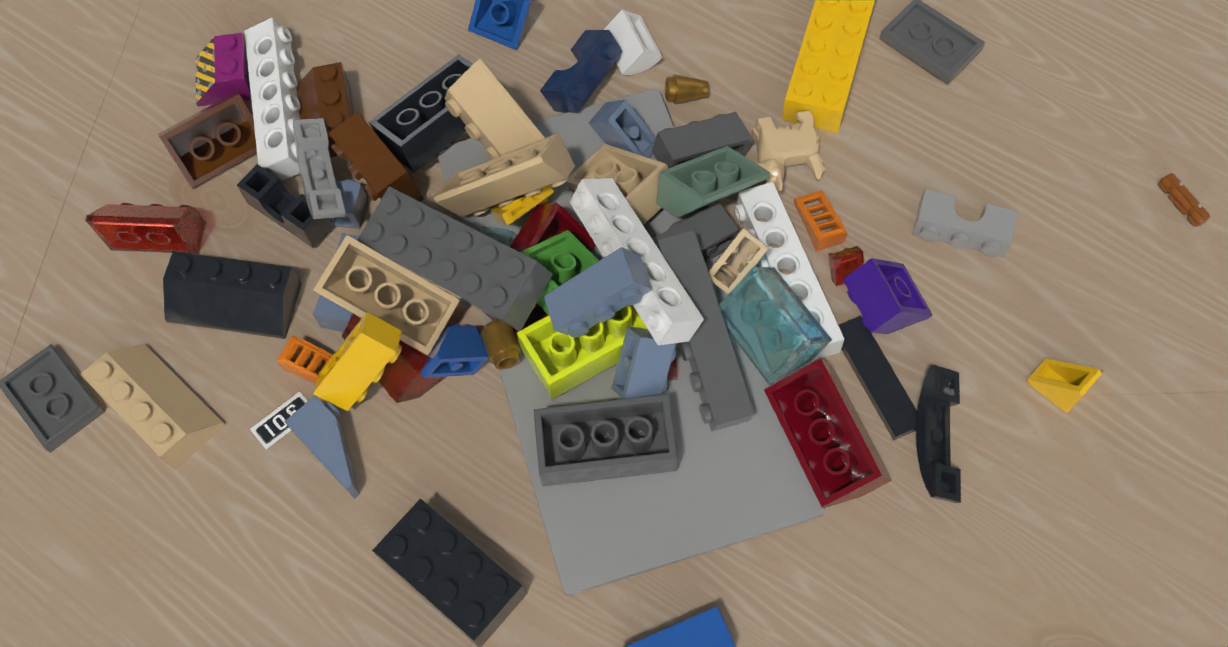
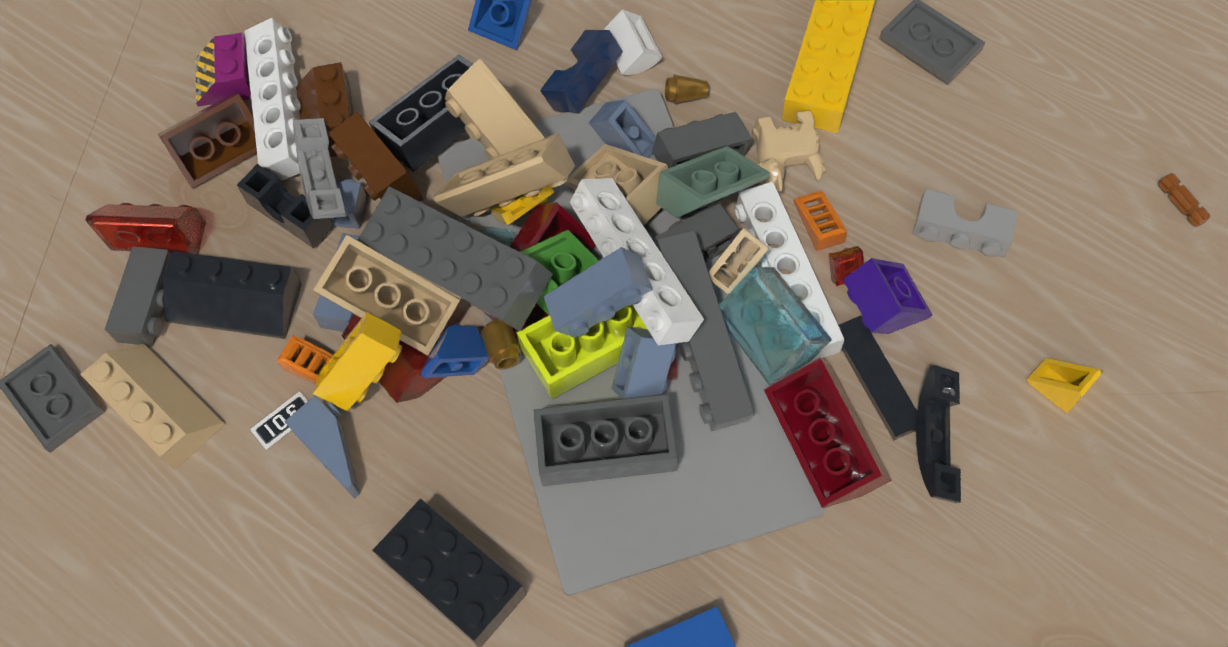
(140, 298): none -> dark grey brick

